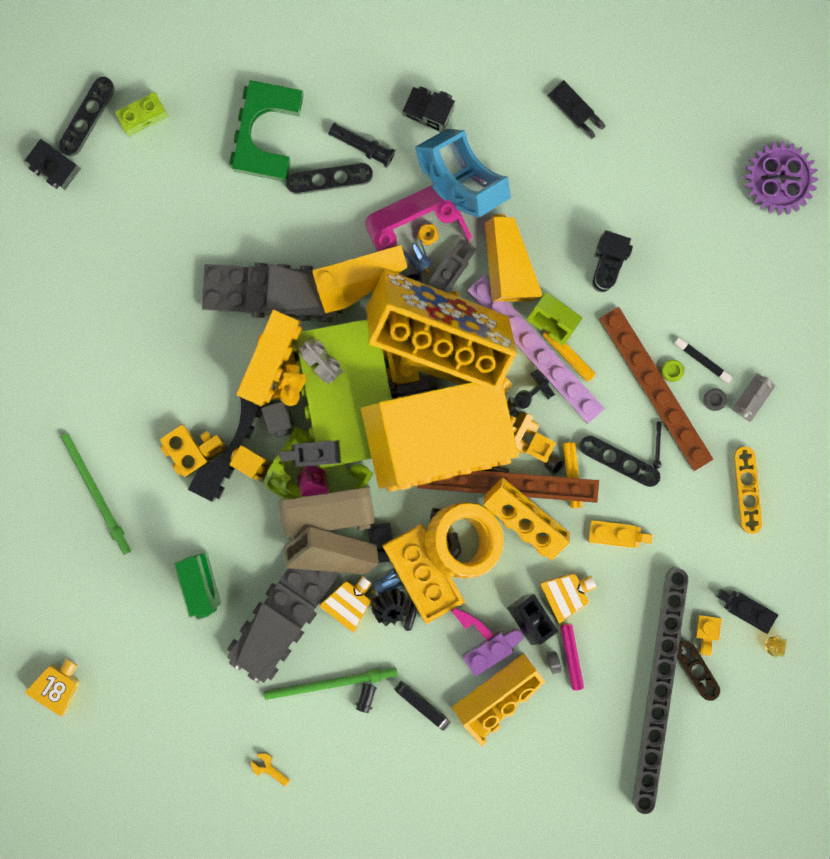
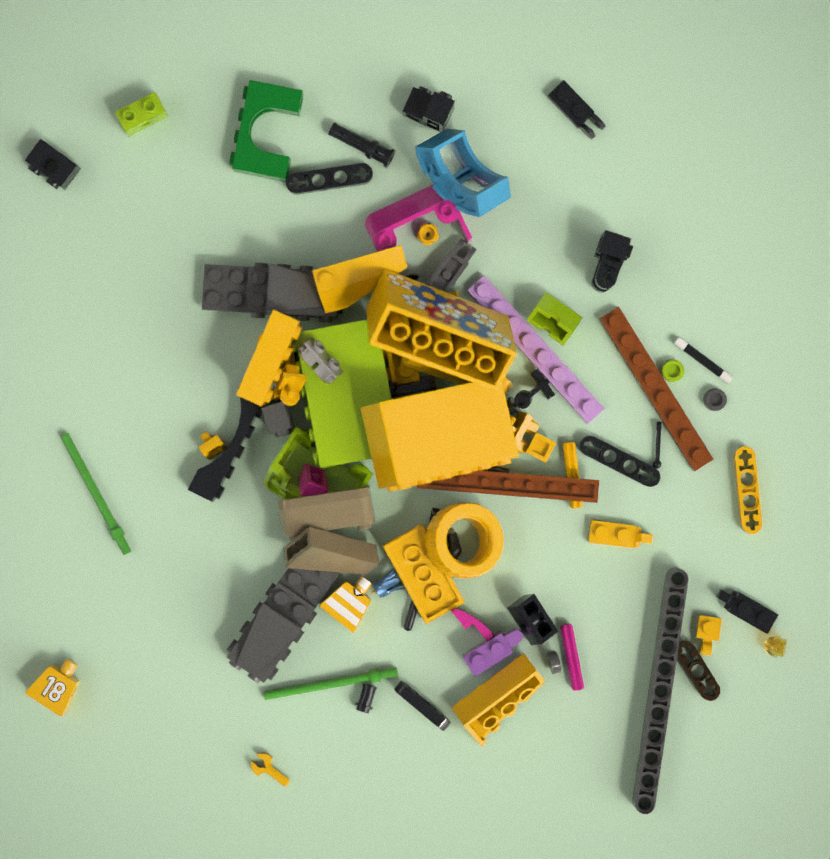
(90, 118): black beam -> none
(188, 447): yellow brick -> none
(198, 585): green arch -> none
(250, 463): yellow slope -> none
(313, 453): black hinge -> none
(379, 535): black plate -> none
(390, 606): black gear -> none
(423, 262): flat silver piece -> none
(505, 493): yellow brick -> none
(508, 262): yellow slope -> none
(554, 464): black hinge -> none
(567, 594): torso -> none
(572, 358): yellow axle -> none
(753, 397): light grey hinge -> none
(780, 198): medium lavender gear -> none

